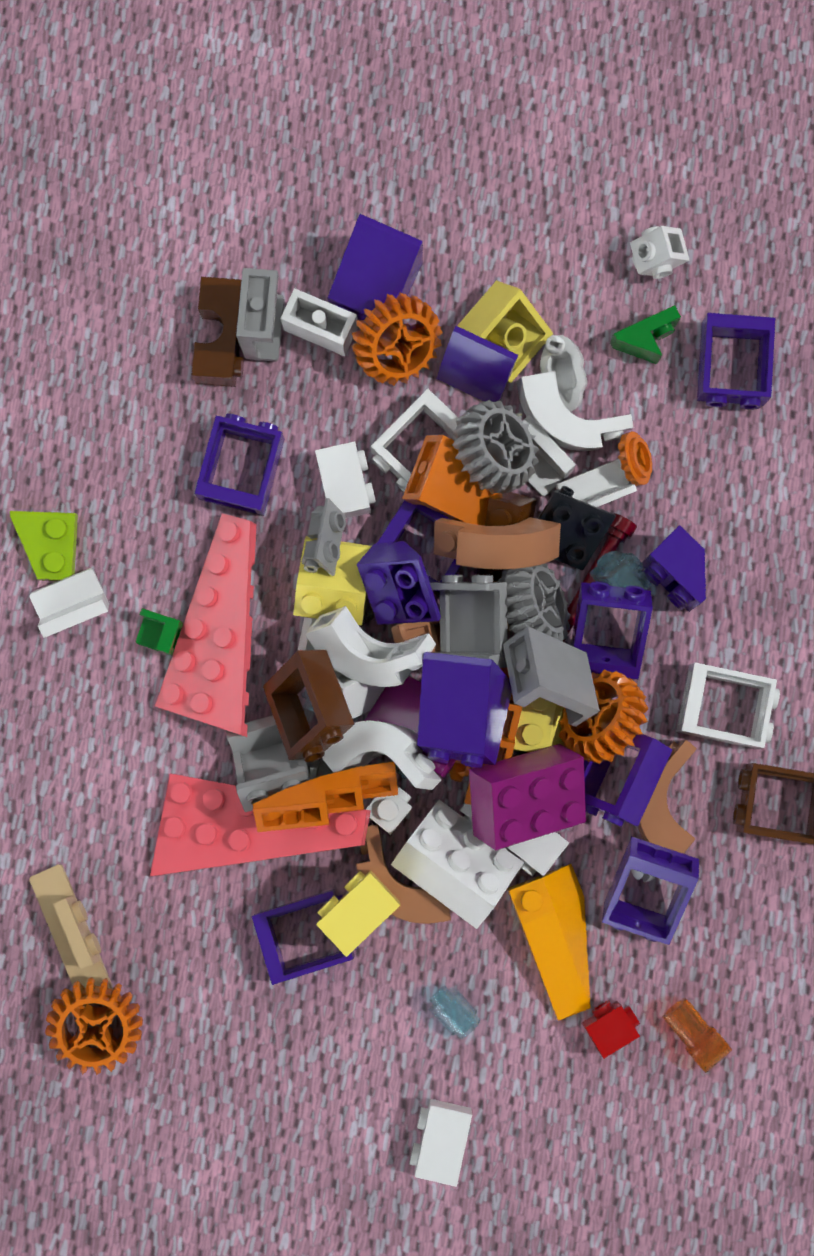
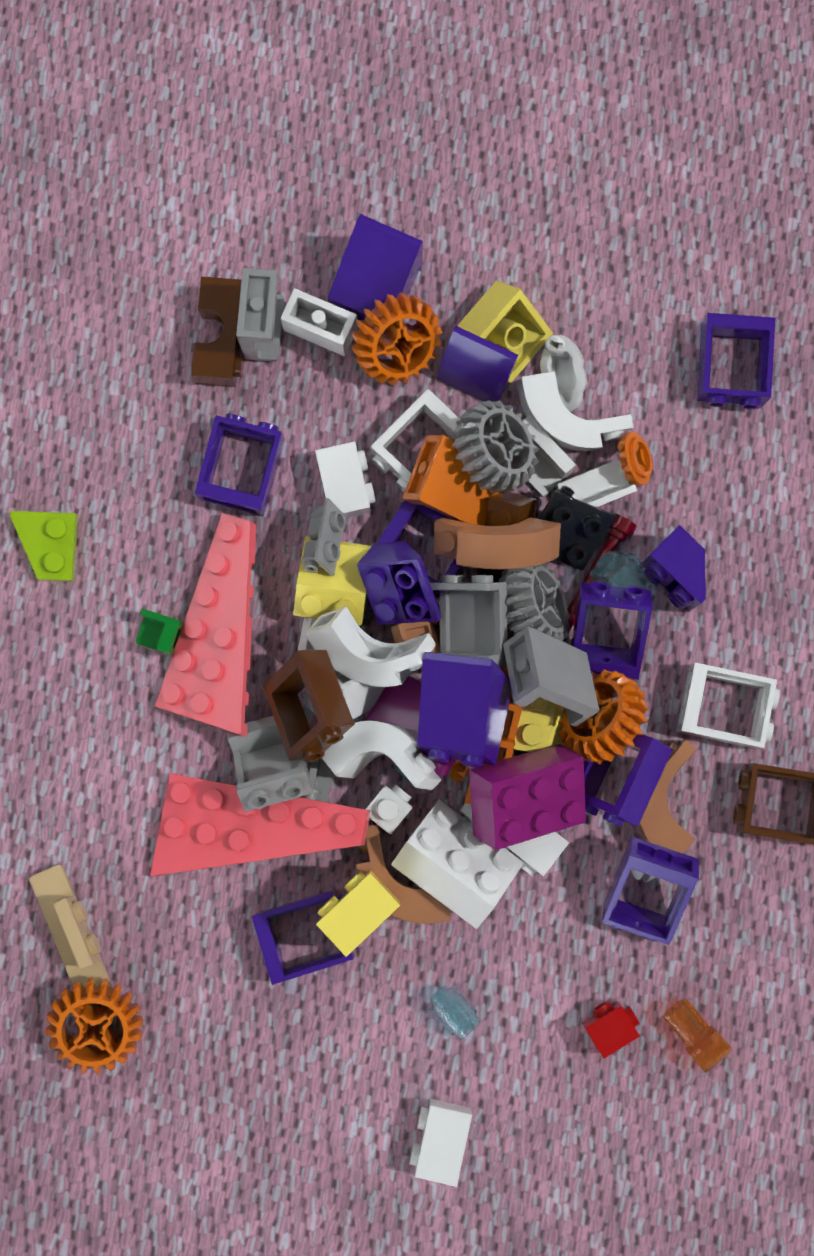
(69, 602): white panel -> none
(313, 800): orange slope -> none
(555, 928): light orange wedge -> none
(639, 338): green slope -> none
(659, 251): white brick -> none

